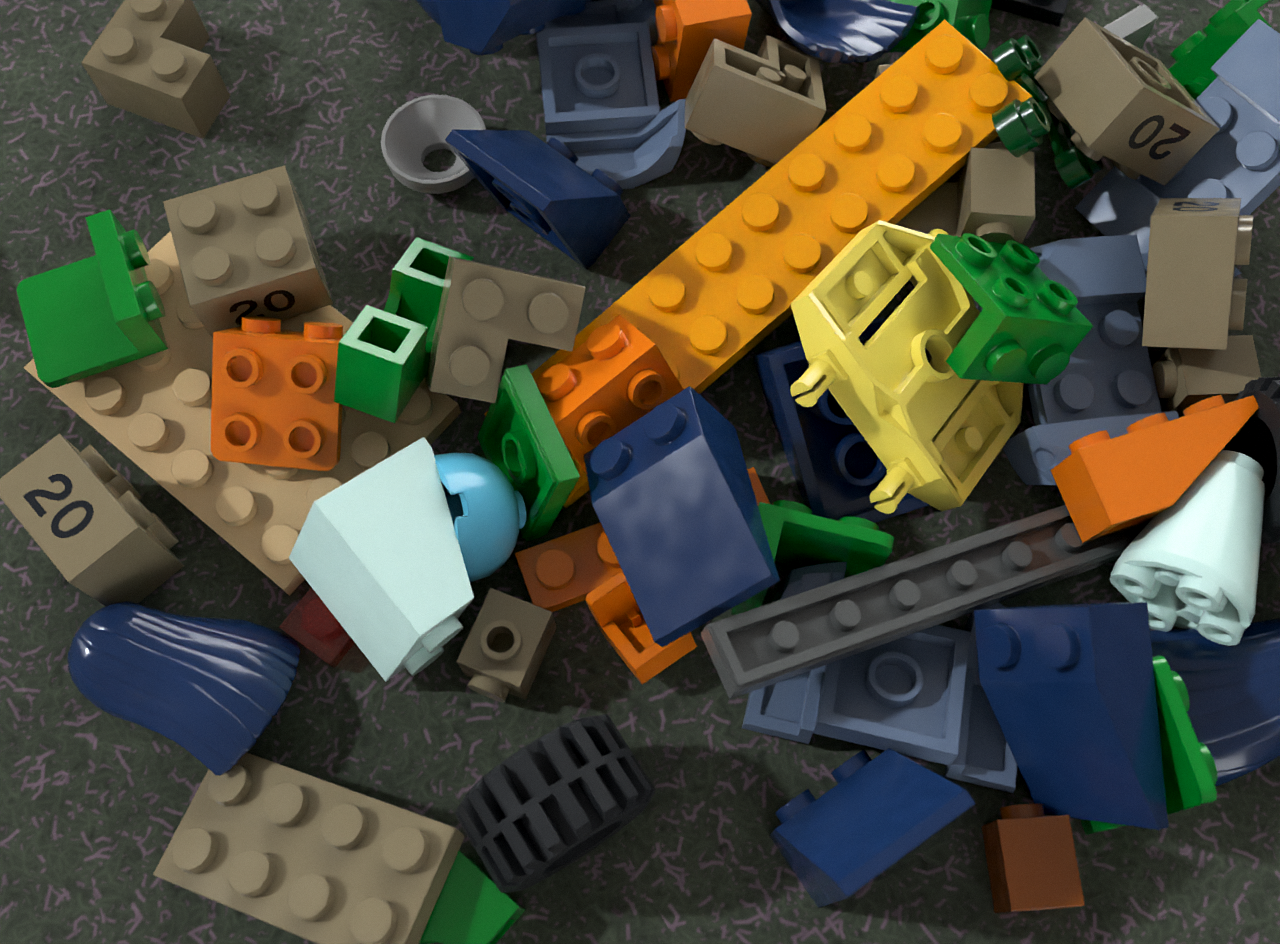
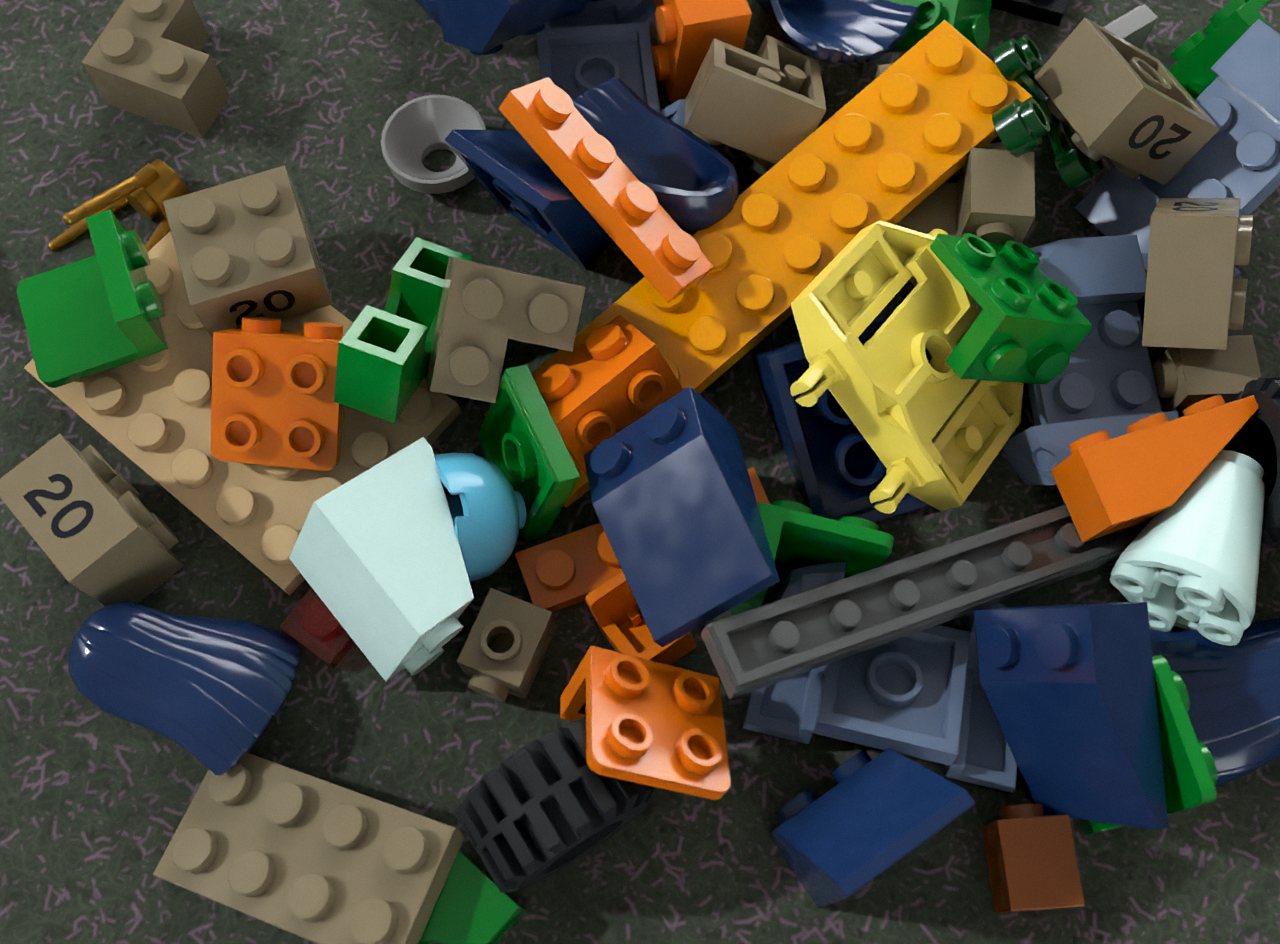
(143, 191): none -> pearl gold plant
(606, 187): none -> orange plate
(650, 723): none -> orange bracket
(681, 169): none -> dark blue hair

